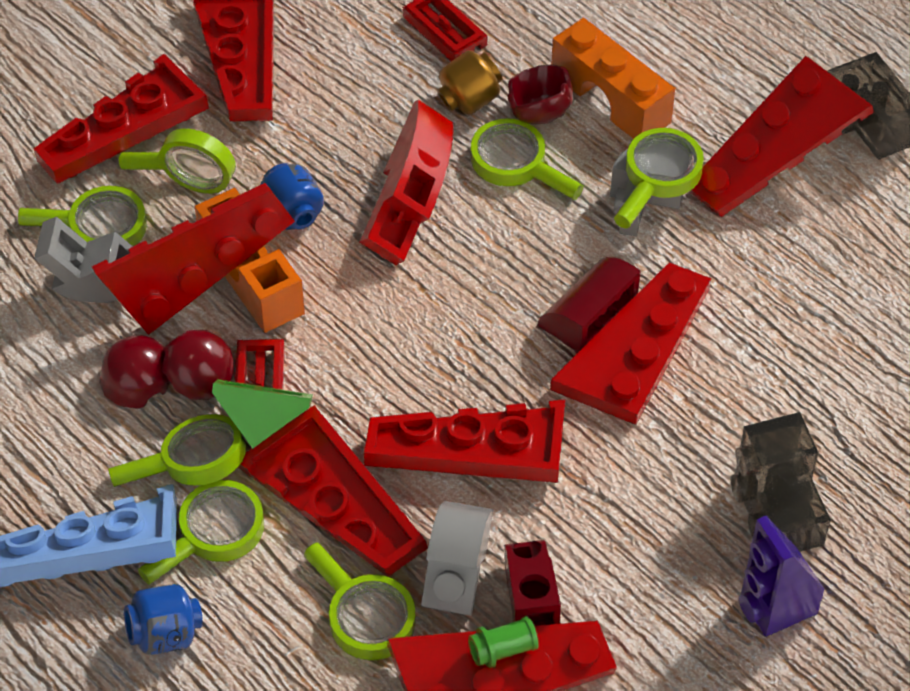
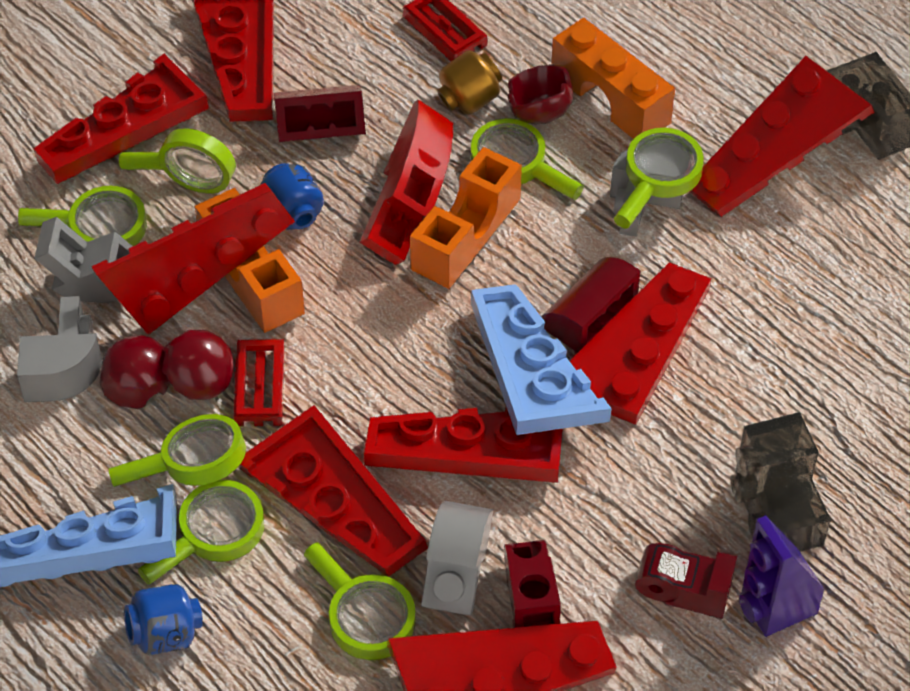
(61, 363): none -> light grey brick
(259, 409): bright green slope -> none
(319, 113): none -> dark red brick
(450, 240): none -> orange arch
(502, 642): bright green pin -> none
(531, 367): none -> light blue wing
(686, 579): none -> dark red leg

